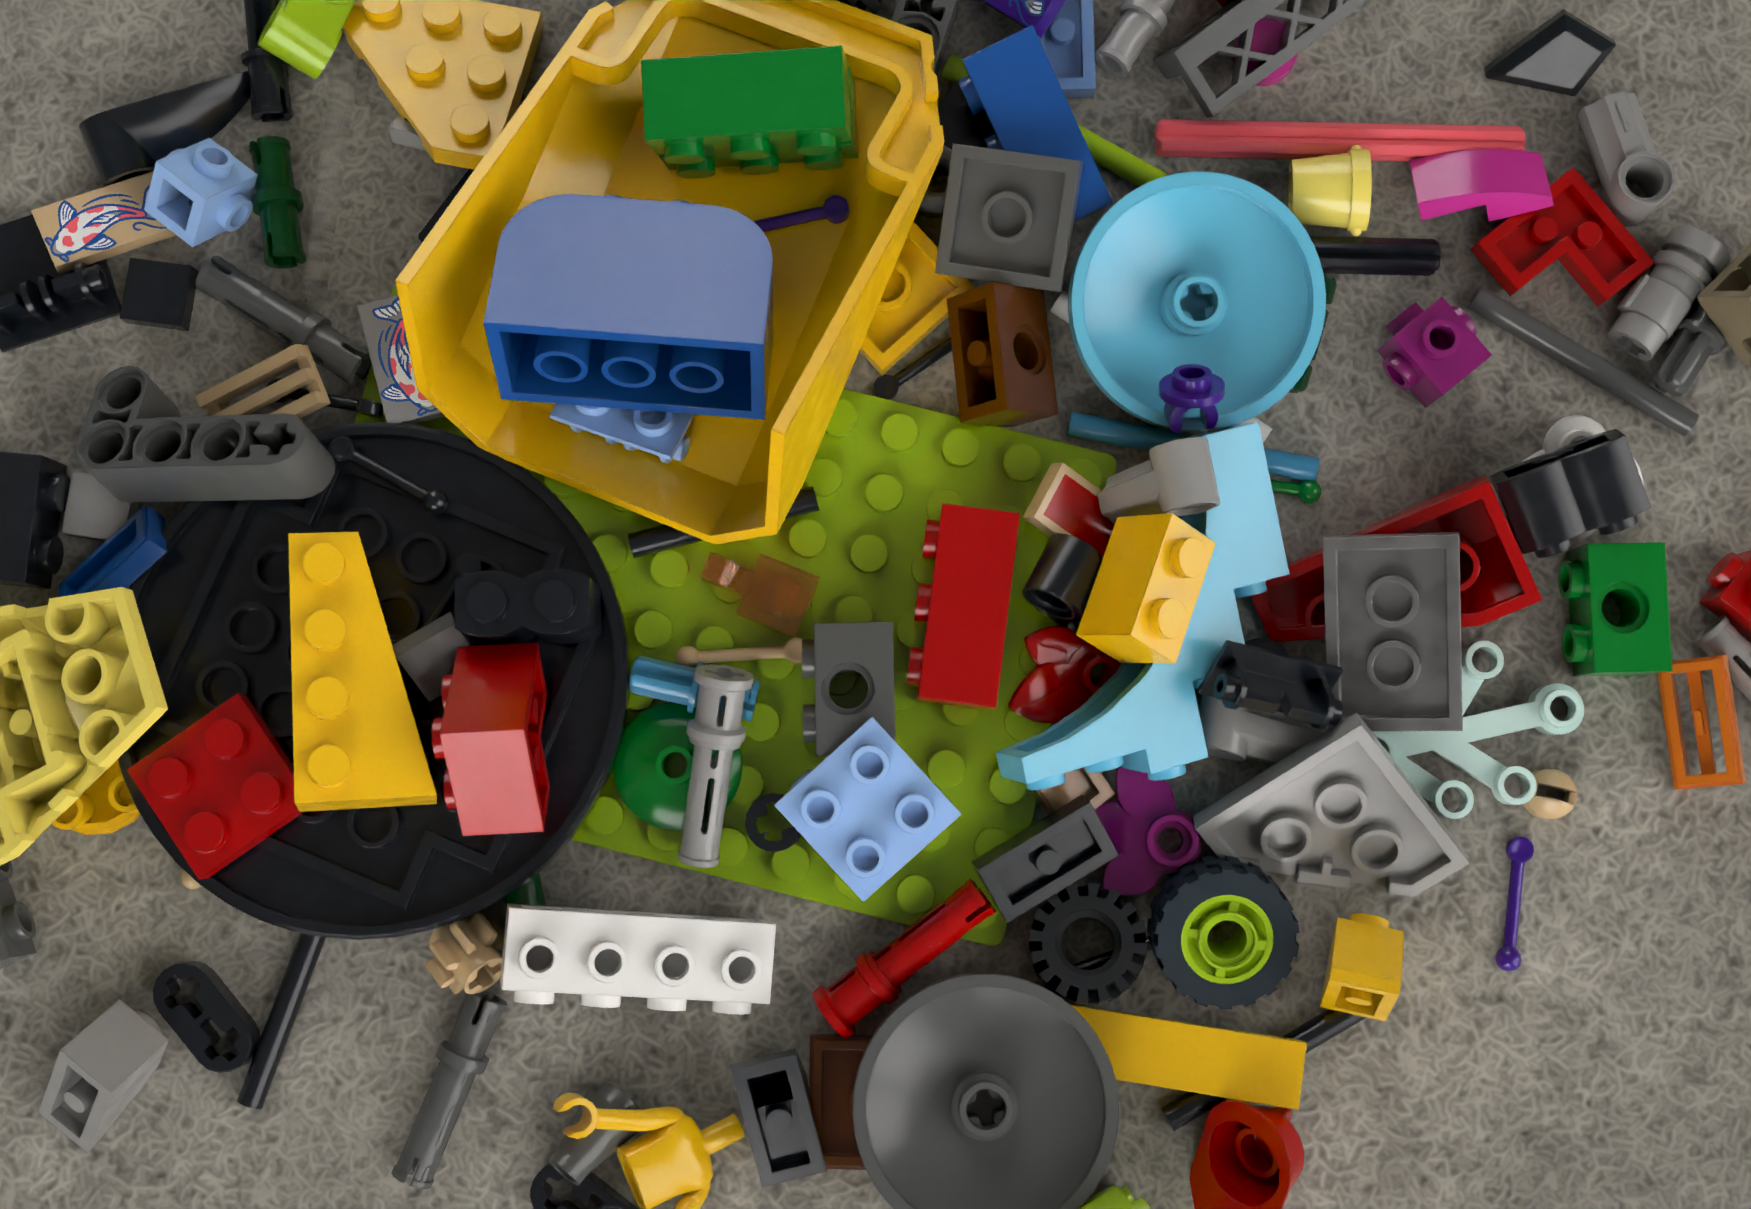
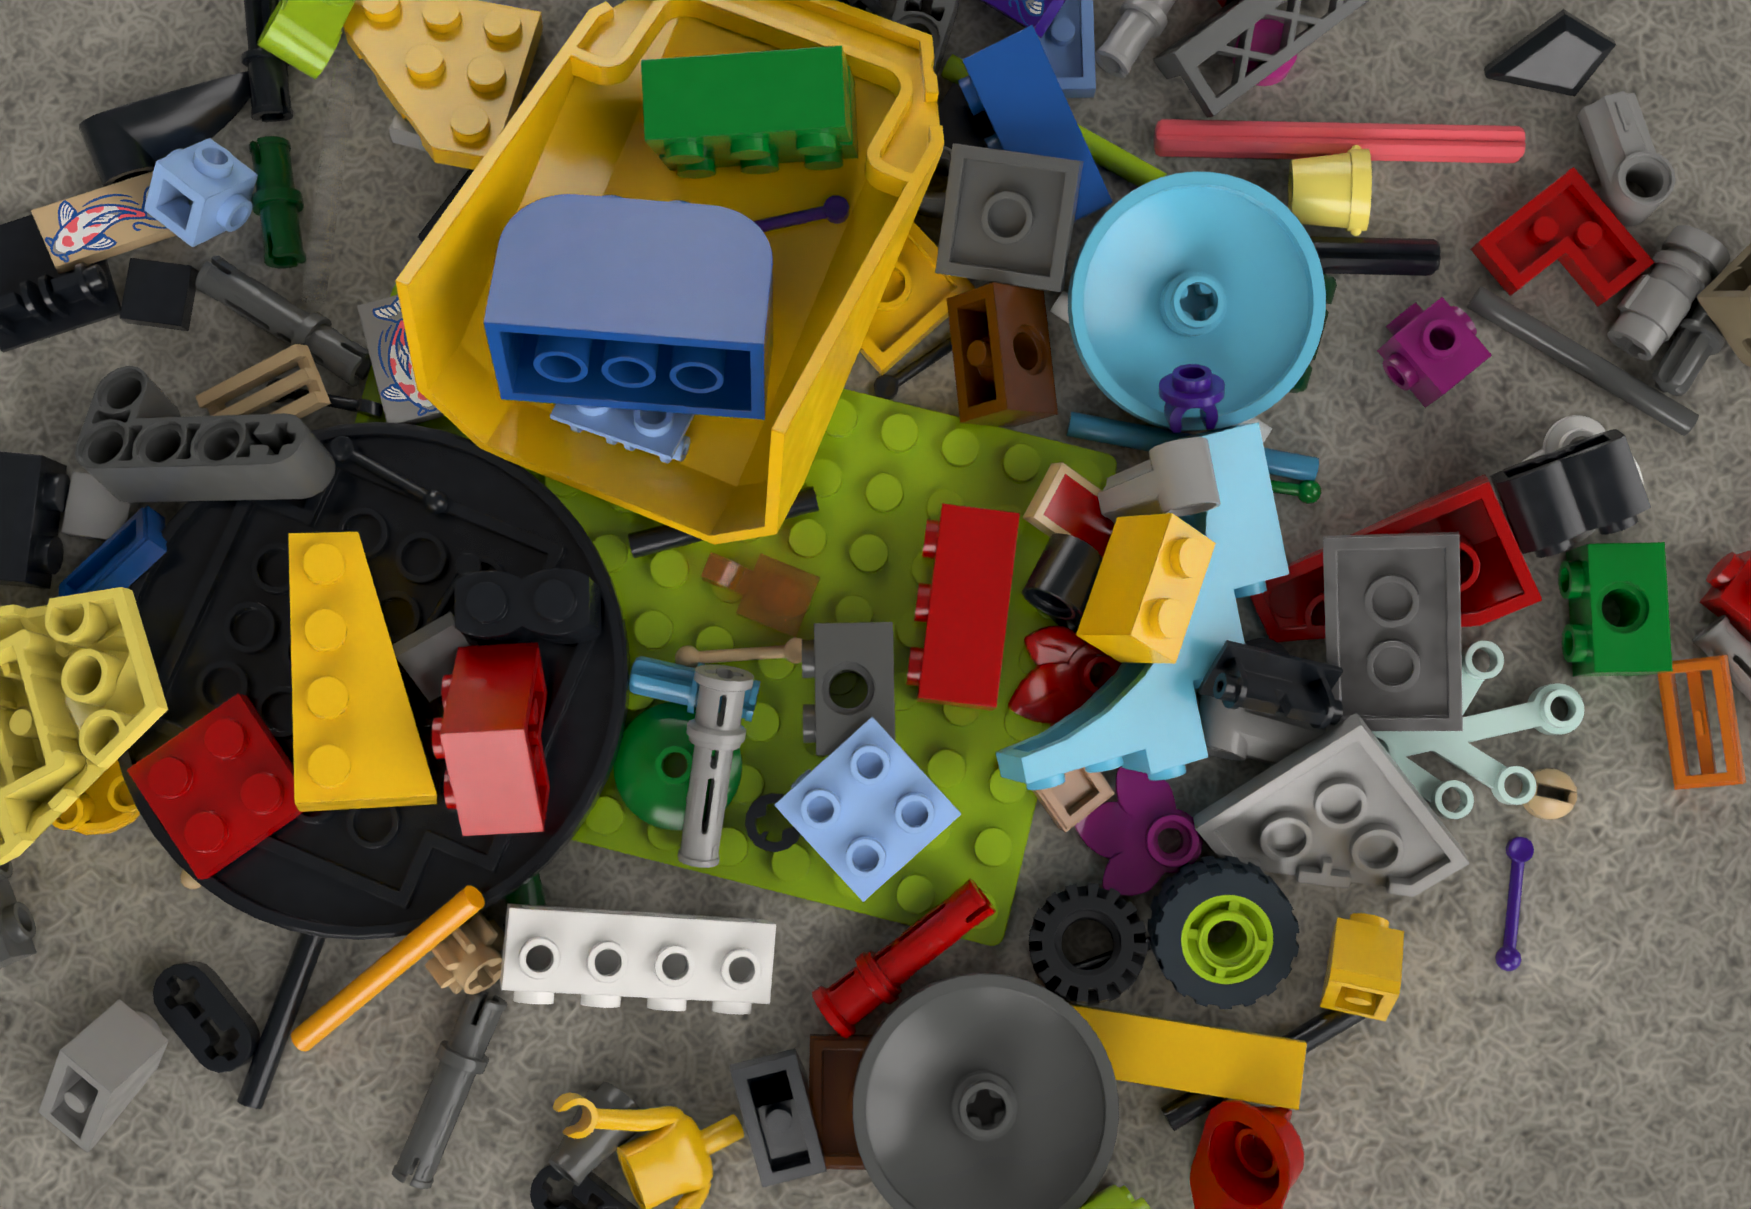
(388, 968): none -> light orange bar
(1045, 858): black plate -> none
(1498, 178): dark pink slope -> none

